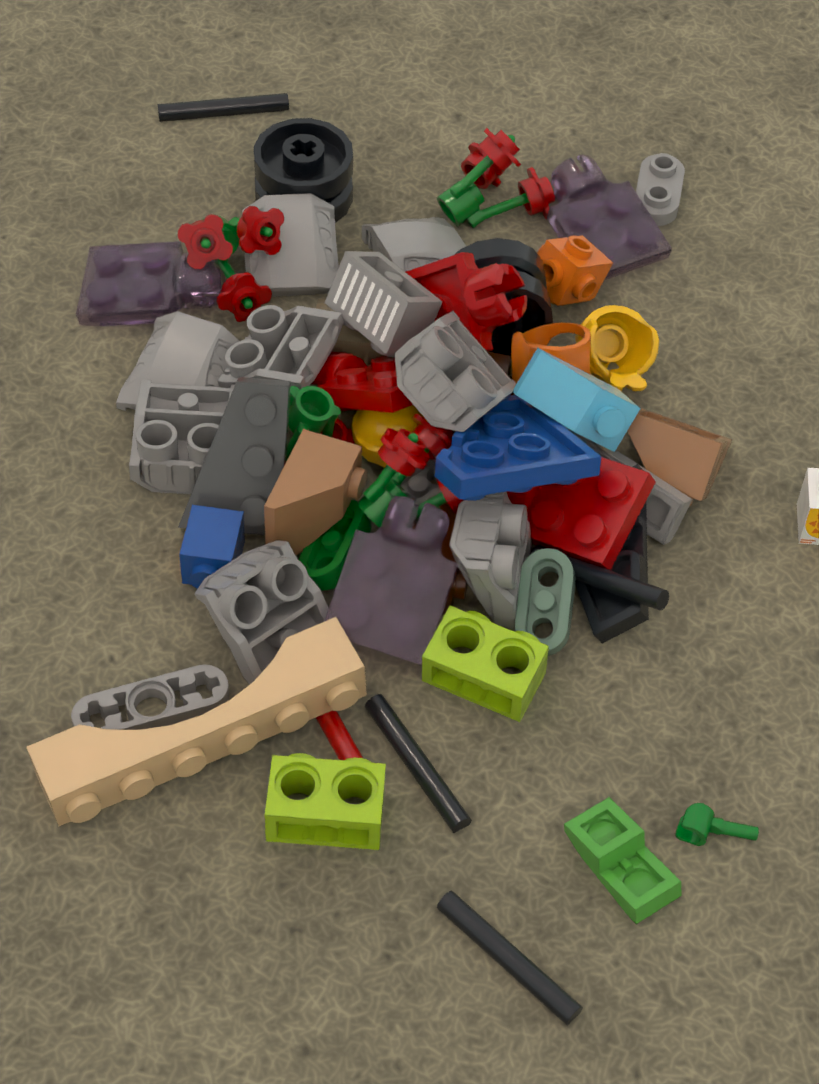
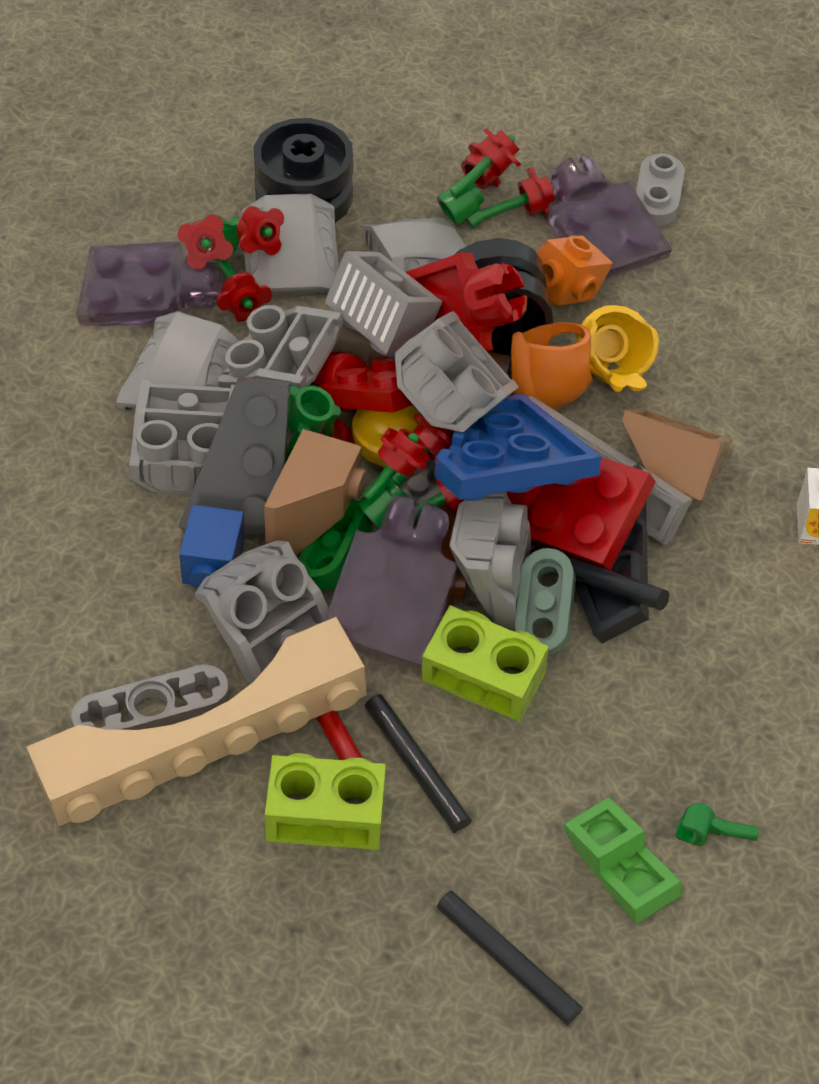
(223, 107): black bar -> none
(576, 399): medium azure slope -> none

